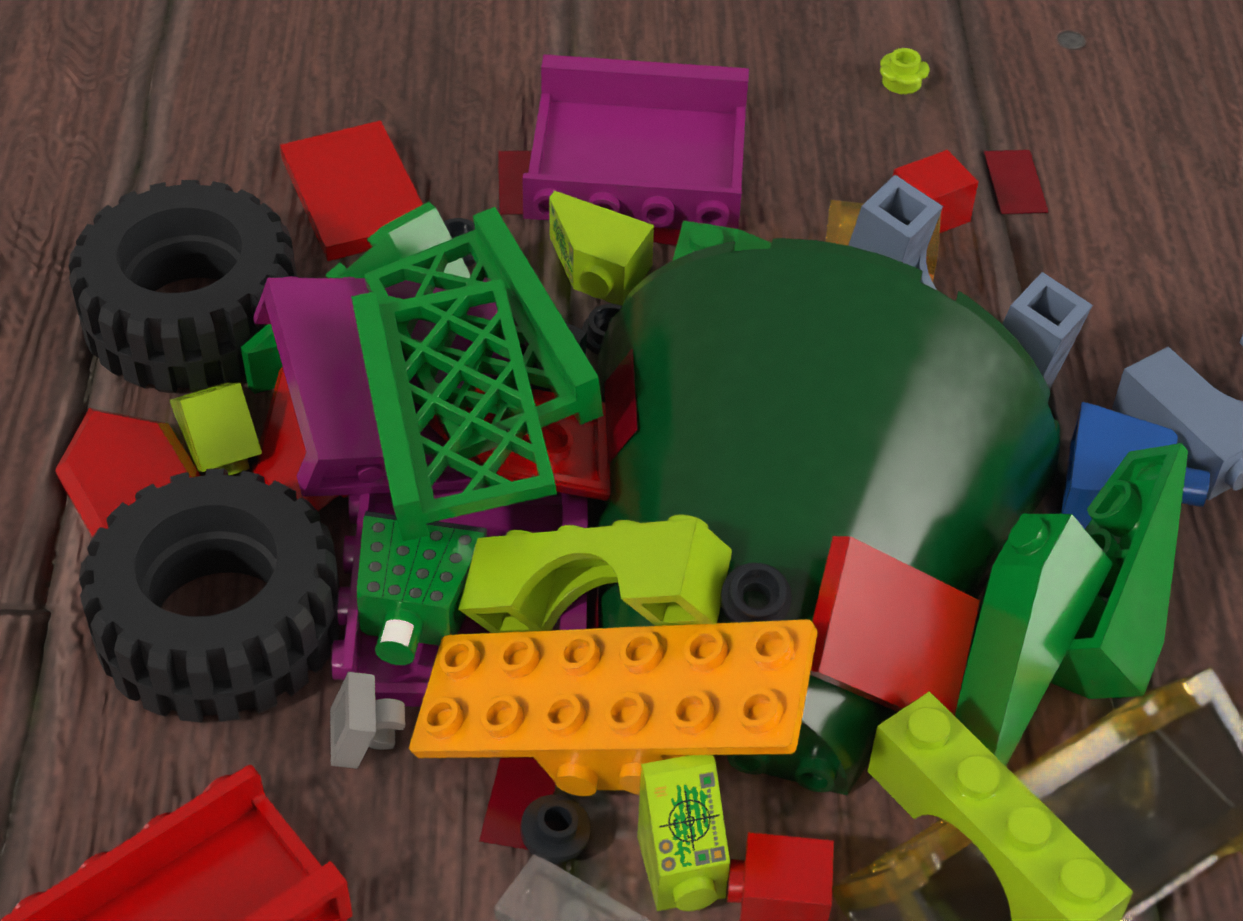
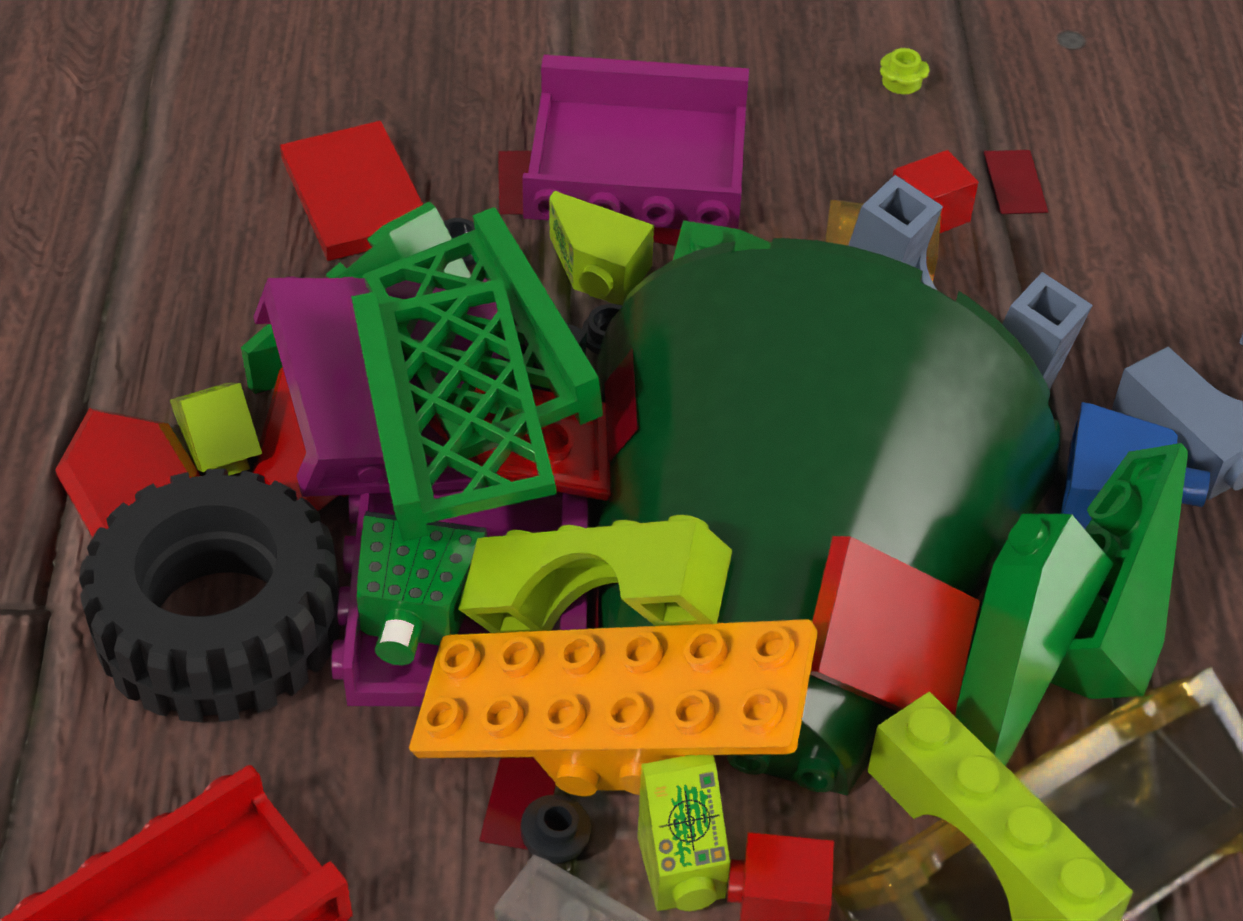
(167, 238): black tyre -> none
(362, 721): light grey tile -> none
(758, 578): black plate -> none

